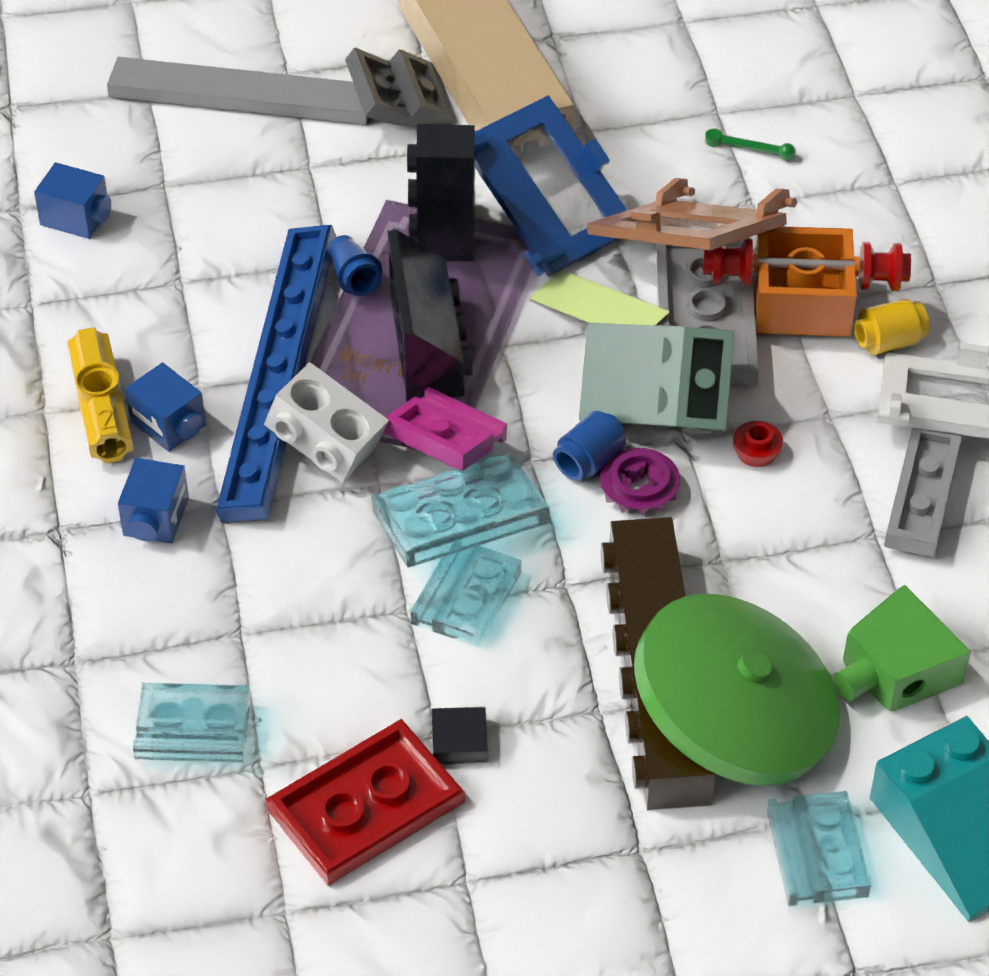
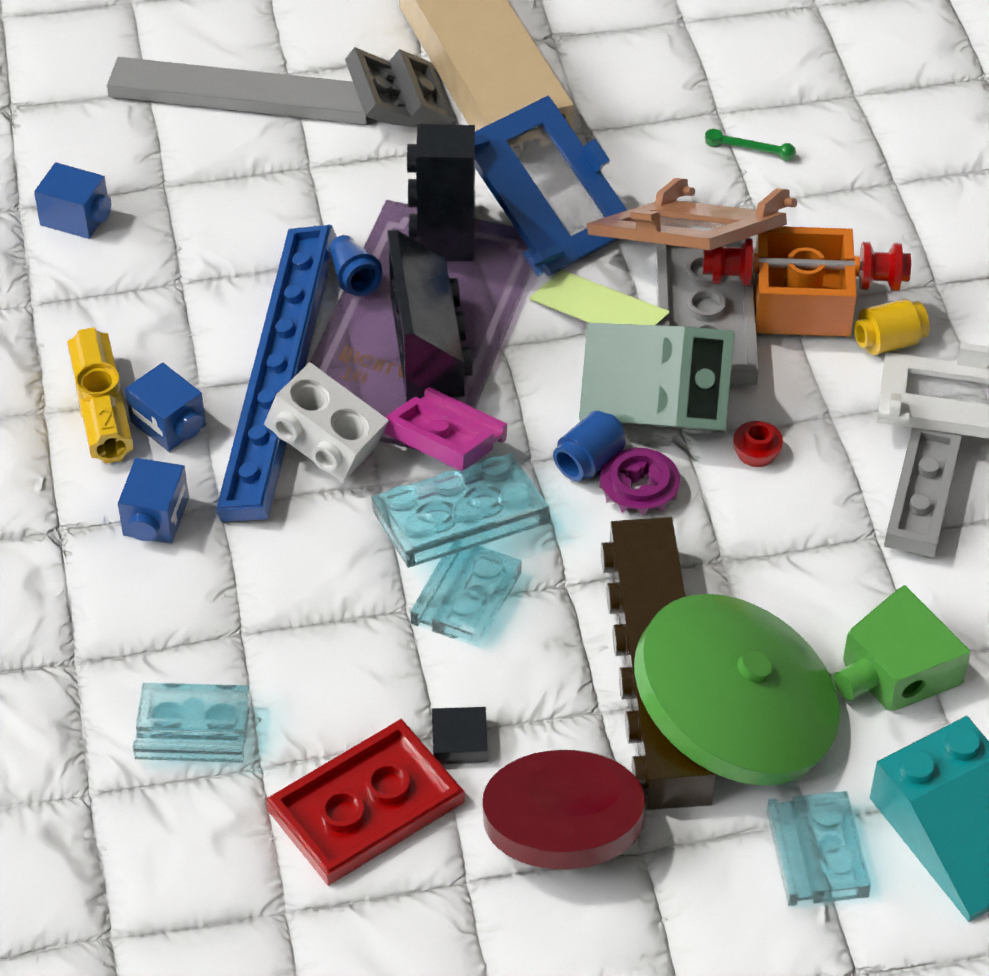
(563, 809): none -> dark red piece

